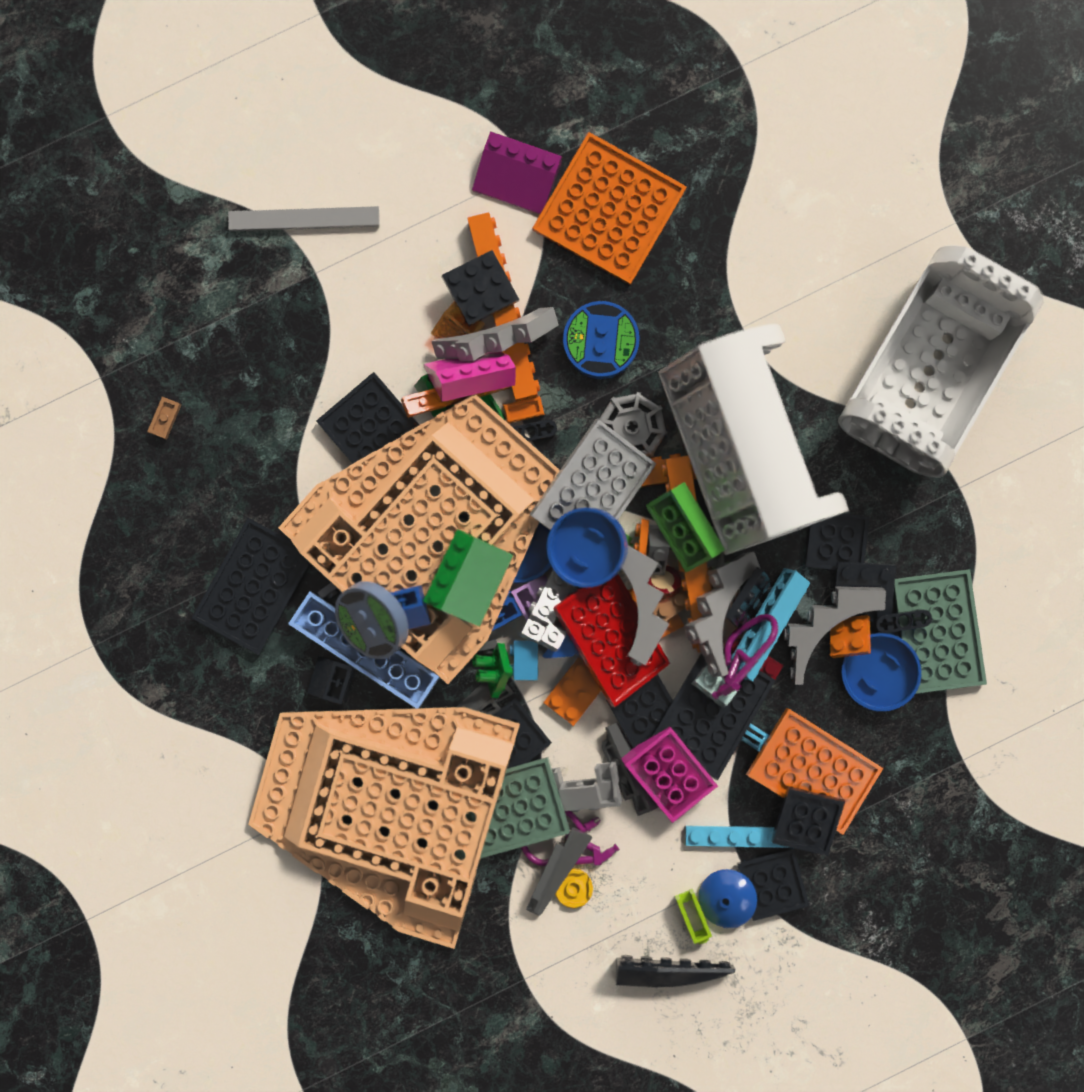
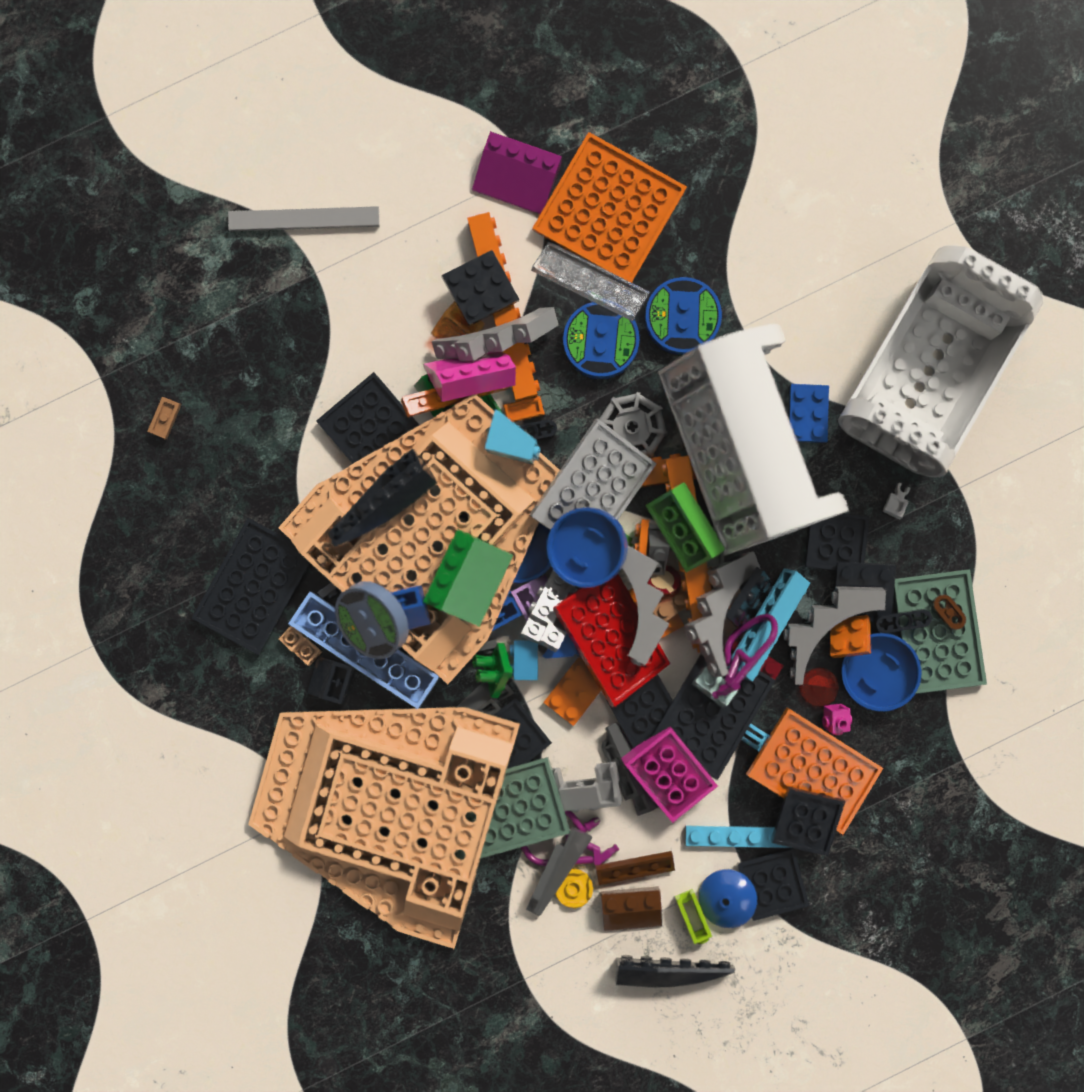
(300, 645): none -> light nougat slope
(385, 498): none -> black wedge
(510, 441): none -> medium azure slope
(590, 281): none -> clear plate
(631, 908): none -> reddish brown slope
(635, 867): none -> reddish brown plate
(682, 315): none -> piece
(809, 412): none -> blue plate
(819, 687): none -> clear red tile
(837, 719): none -> dark pink brick
(896, 503): none -> white plate
(950, 610): none -> reddish brown plate

